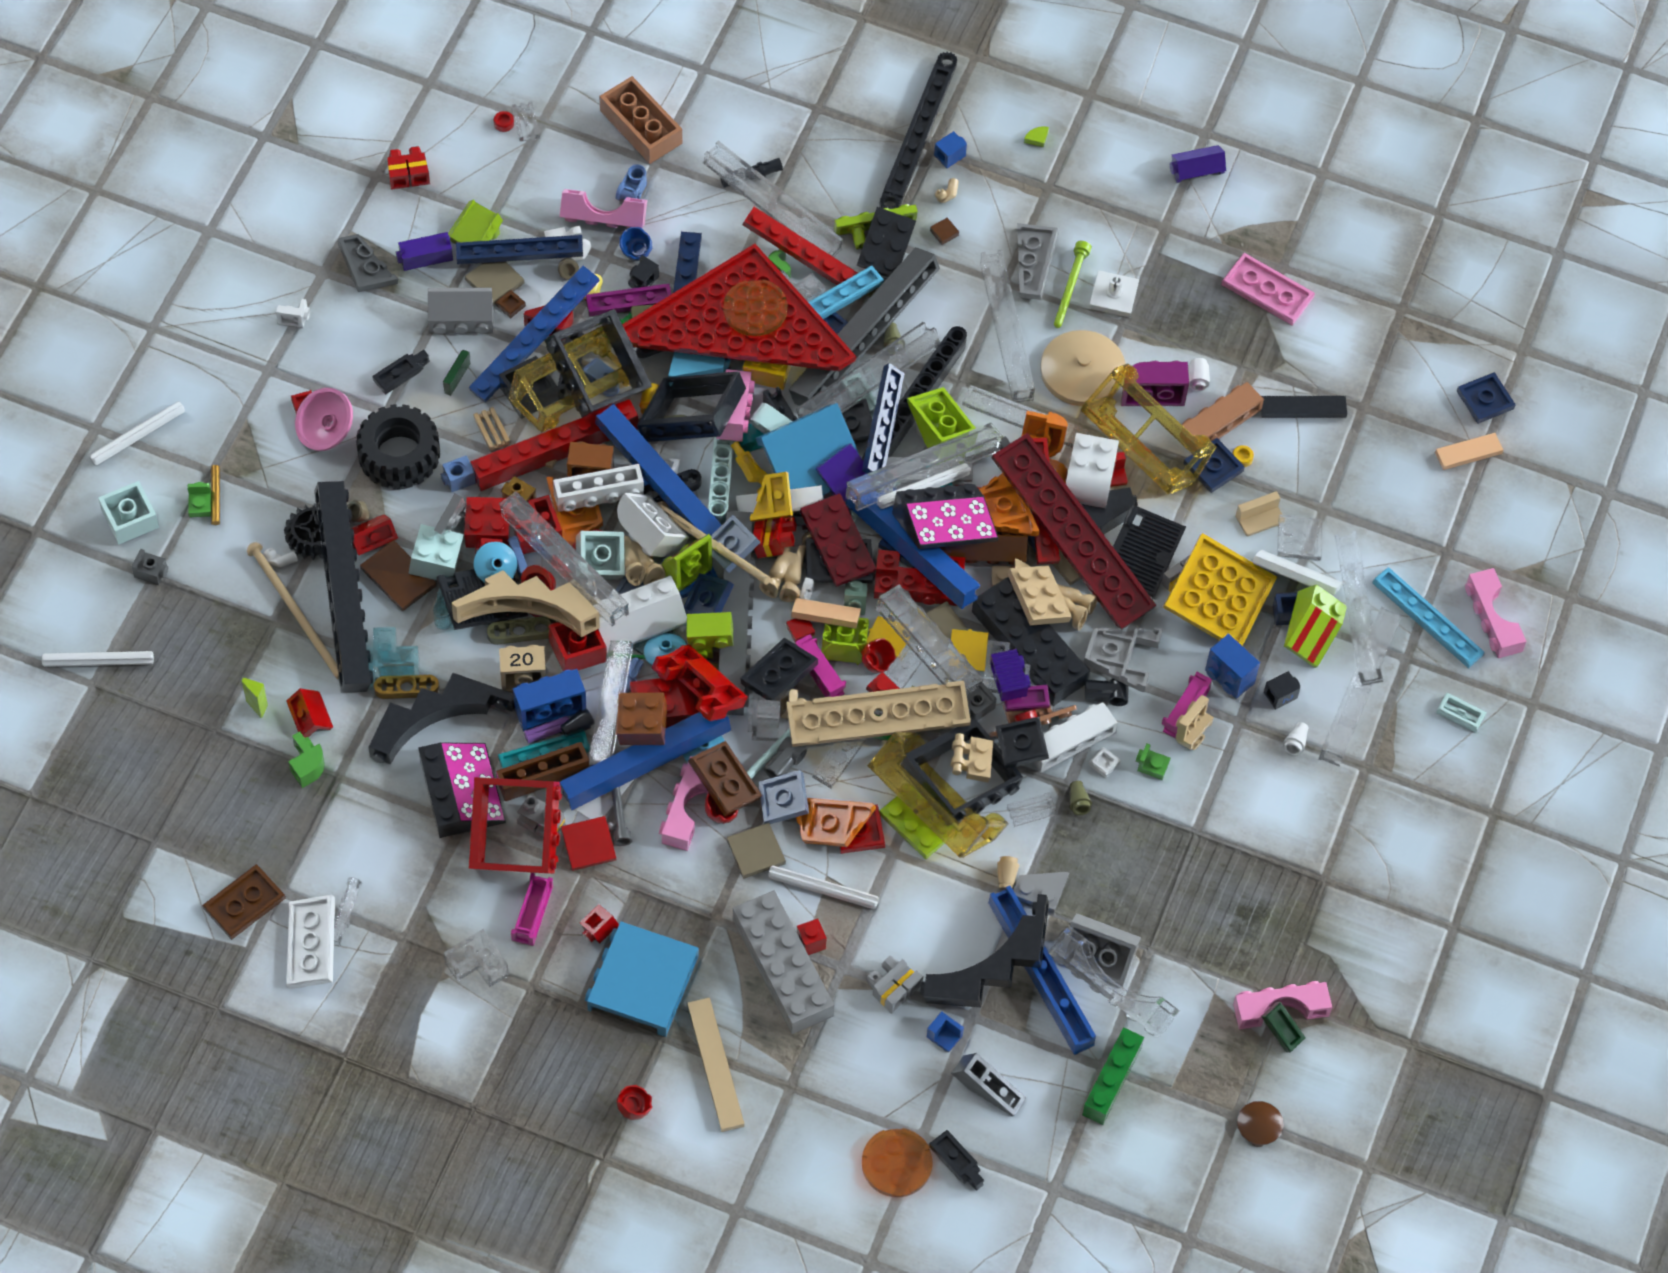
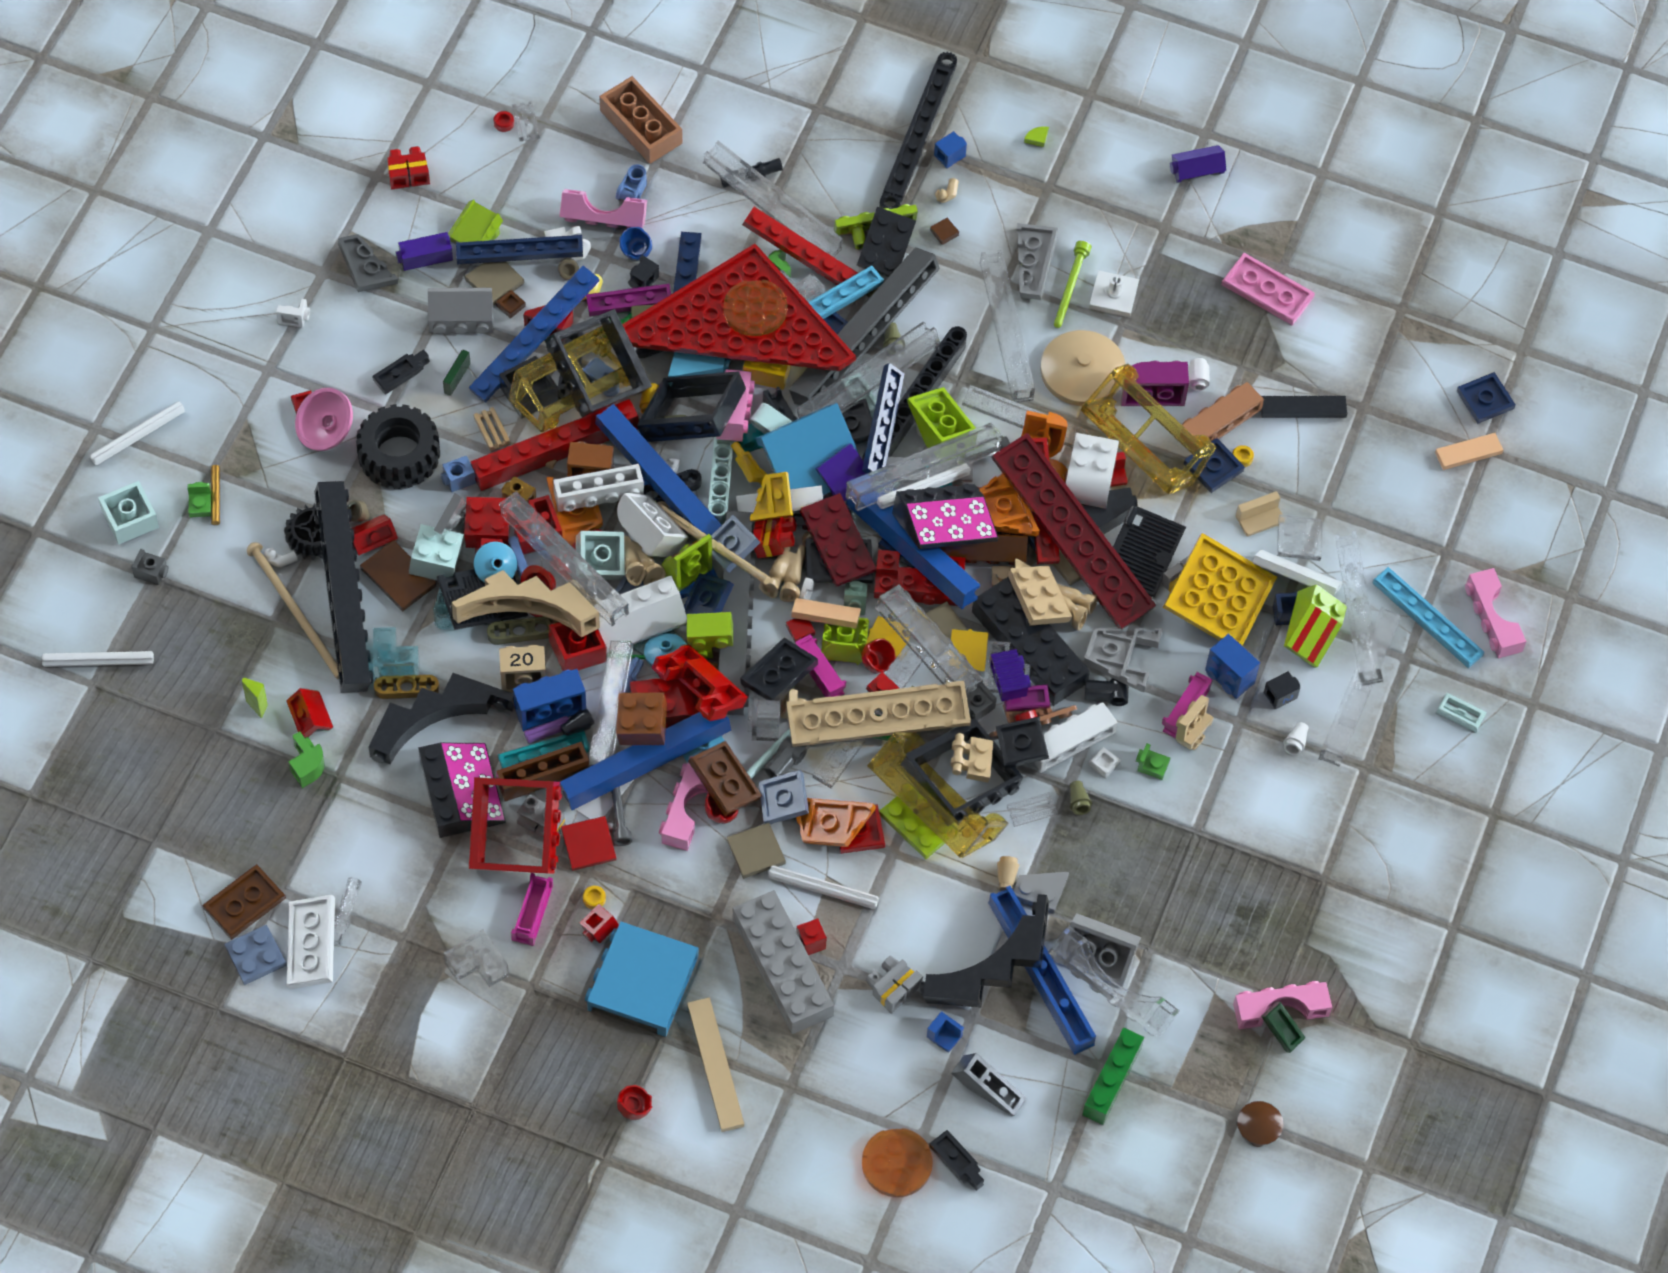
(255, 954): none -> sand blue plate
(593, 896): none -> yellow tile

